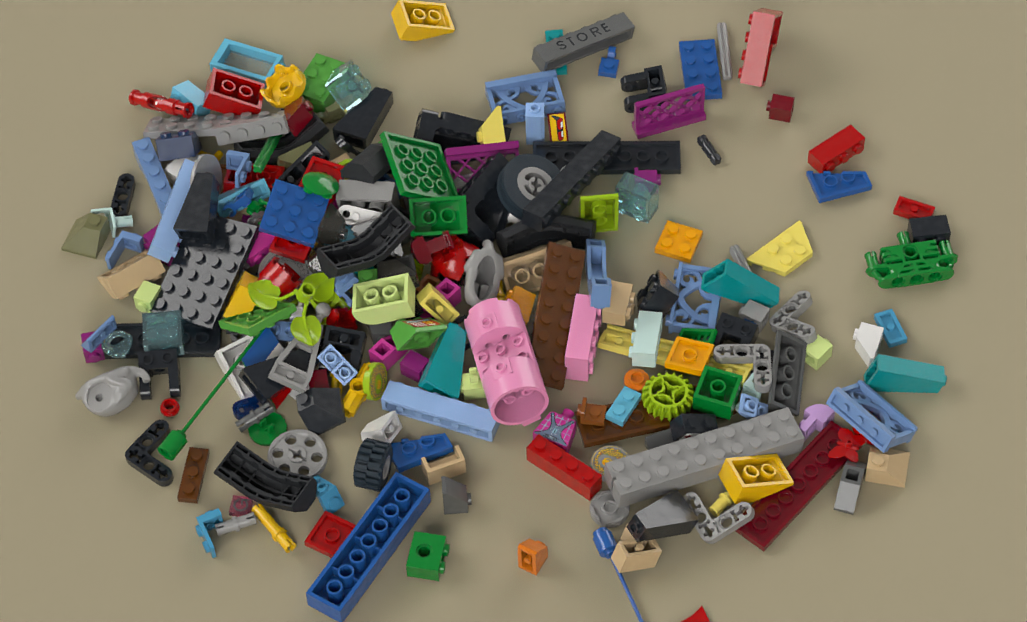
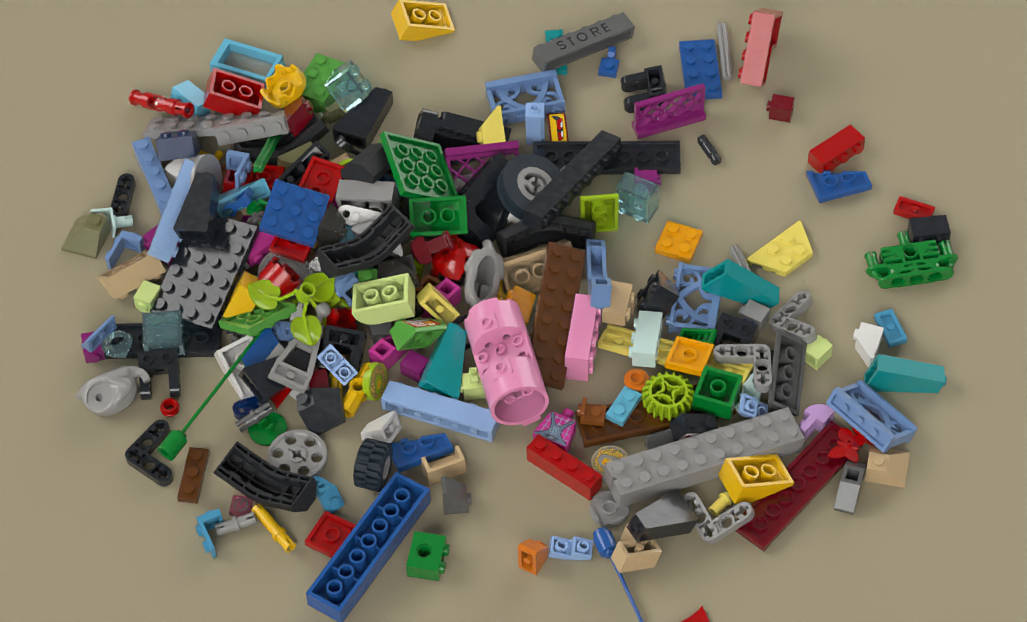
(320, 184): green dish -> none
(572, 549): none -> light blue slope

